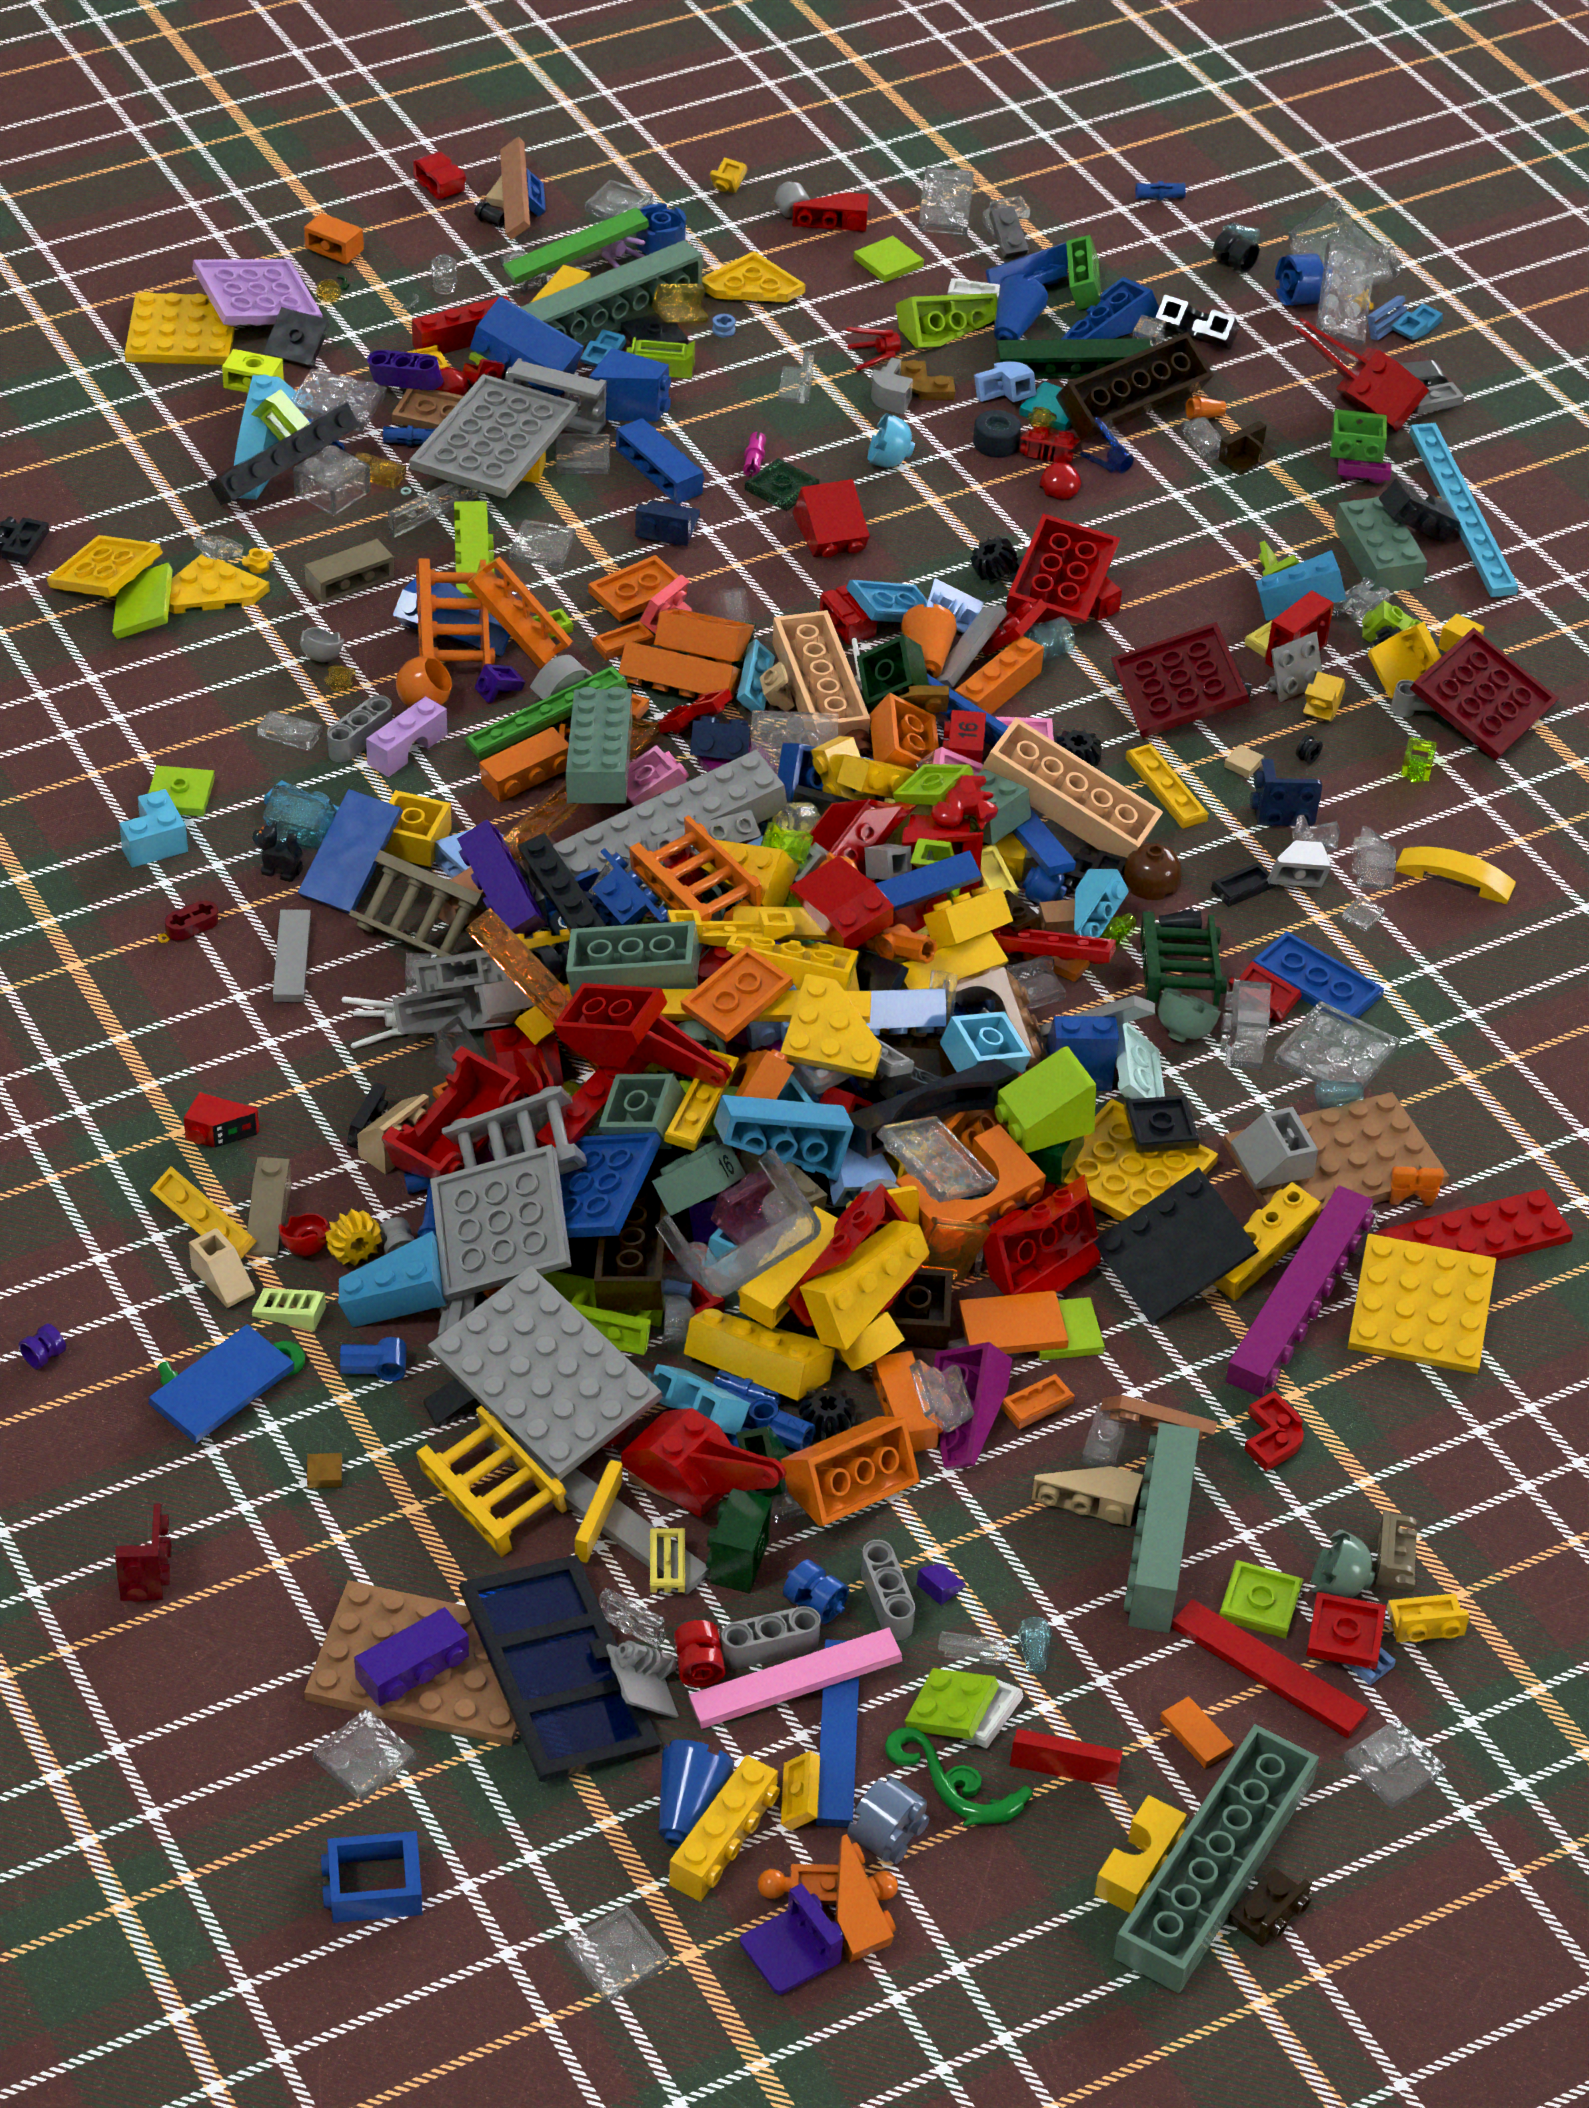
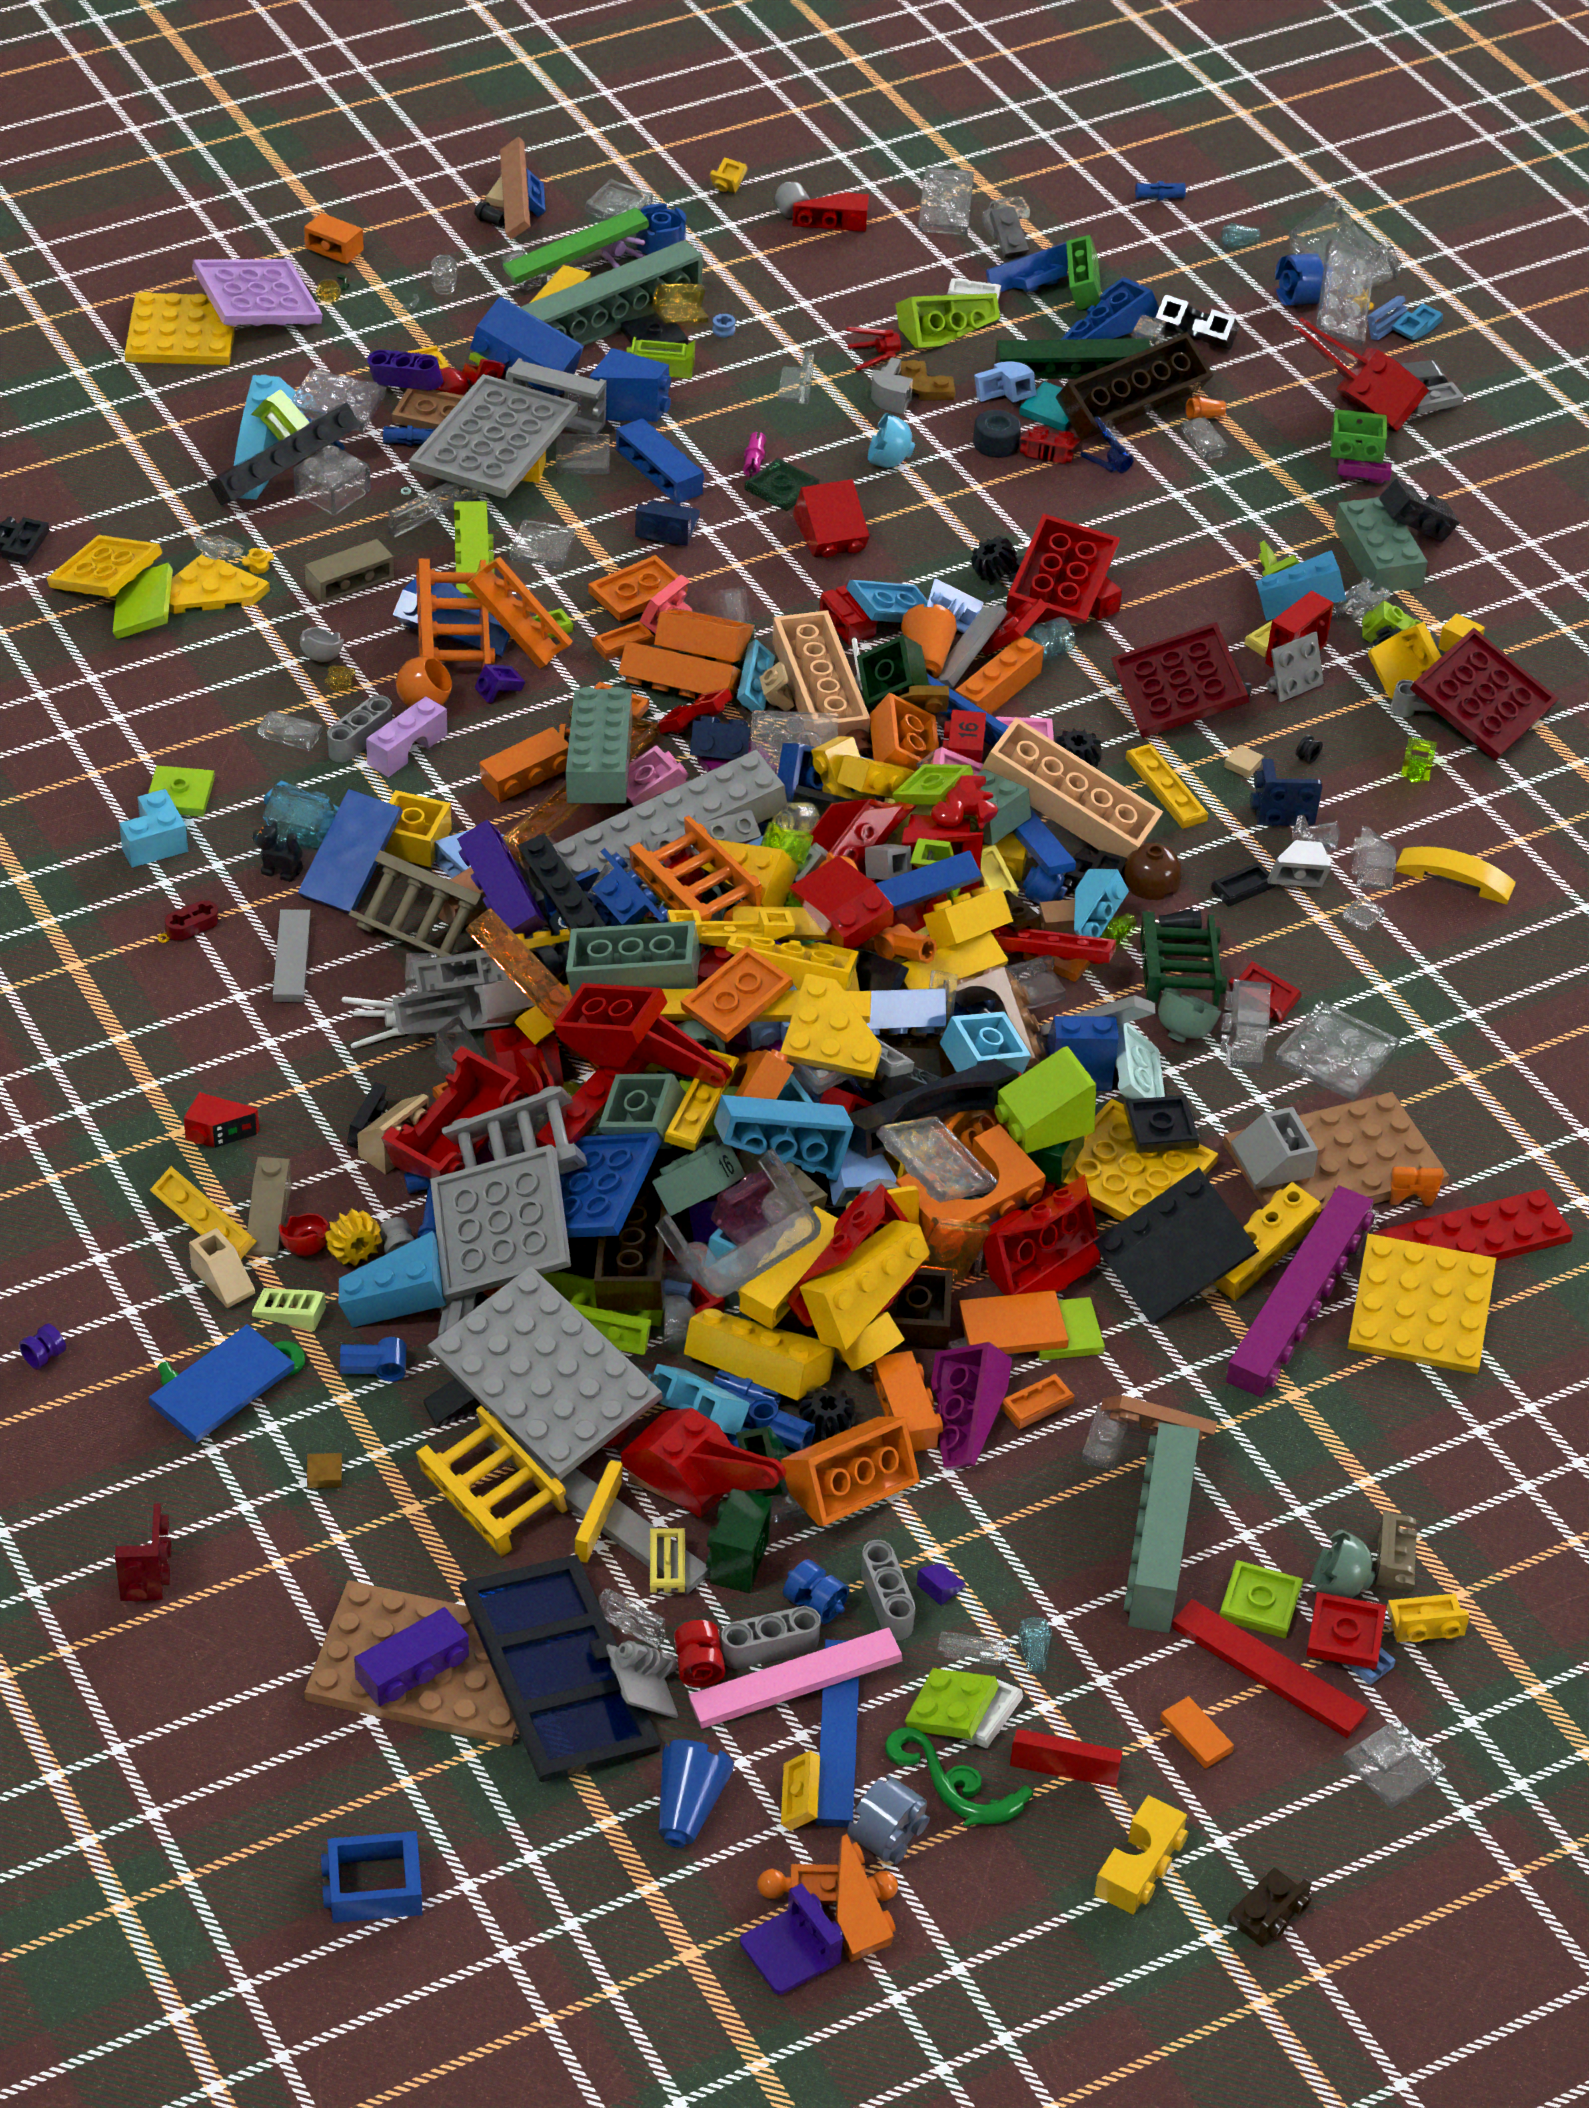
(242, 365): neon yellow brick -> none
(297, 337): black plate -> none
(364, 1755): clear plate -> none
(383, 471): clear yellow plate -> none
(439, 175): red brick -> none
(451, 328): red brick -> none
(537, 716): bright green tile -> none
(559, 675): light grey brick -> none
(604, 343): dark azure slope -> none
(616, 1953): clear plate -> none
(723, 1828): yellow brick -> none
(752, 279): yellow plate -> none
(888, 259): lime tile -> none
(942, 1395): clear bracket -> none
(1018, 306): blue cone -> none
(1041, 417): clear yellow plate -> none
(1060, 481): red hair -> none
(1095, 1492): tan slope -> none
(1215, 1858): sand green brick -> none
(1236, 251): black wheel -> none
(1246, 449): dark brown panel -> none
(1281, 1432): red plate -> none
(1319, 975): blue tile -> none
(1324, 696): yellow brick -> none
(1338, 1093): clear light blue cone -> none
(1473, 526): medium azure plate -> none

